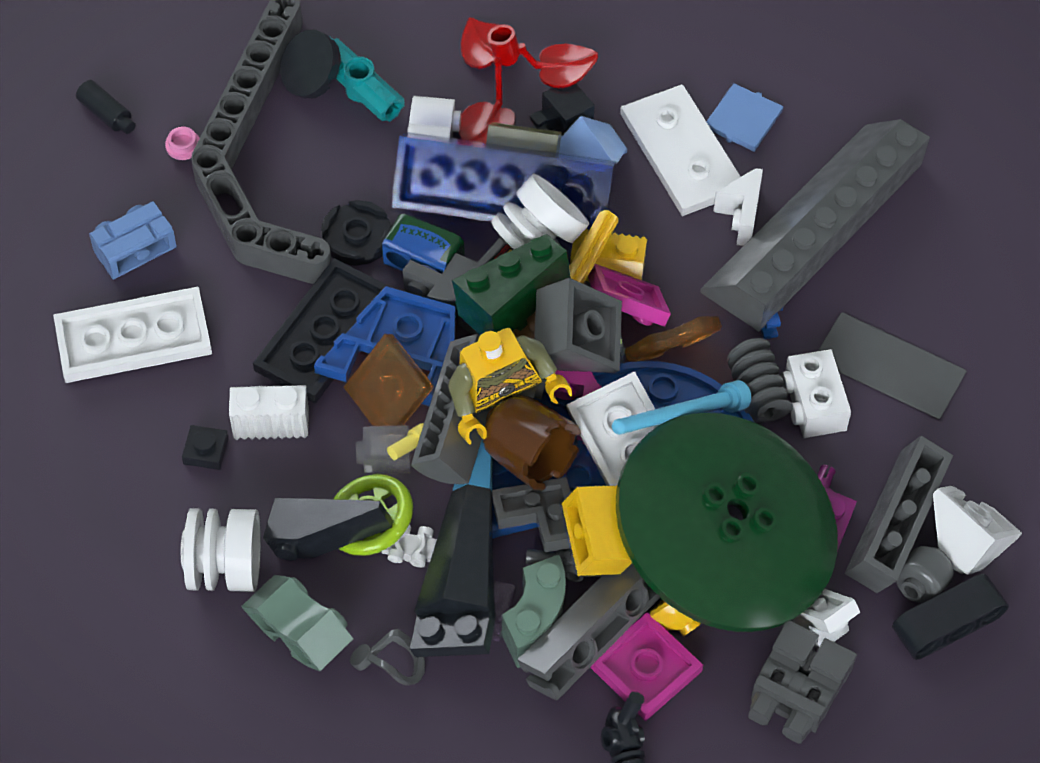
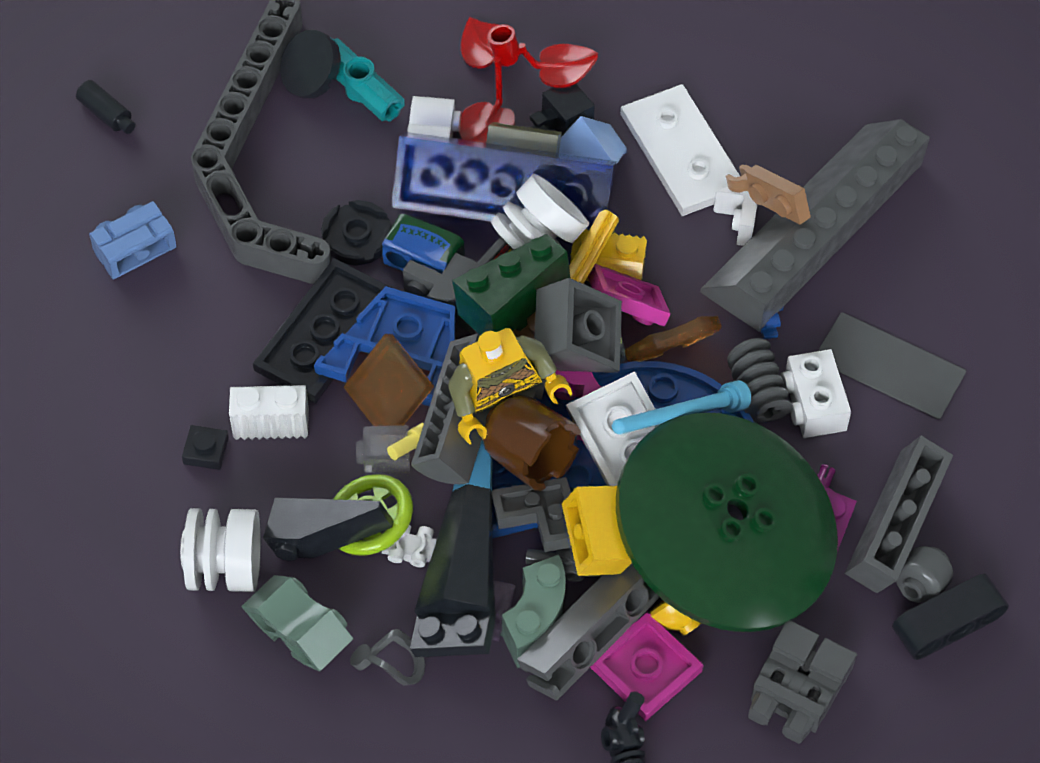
(132, 334): white plate -> none
(181, 143): bright pink plate -> none
(744, 117): medium blue piece -> none
(772, 192): none -> medium nougat plate
(828, 616): white slope -> none
(970, 532): white slope -> none

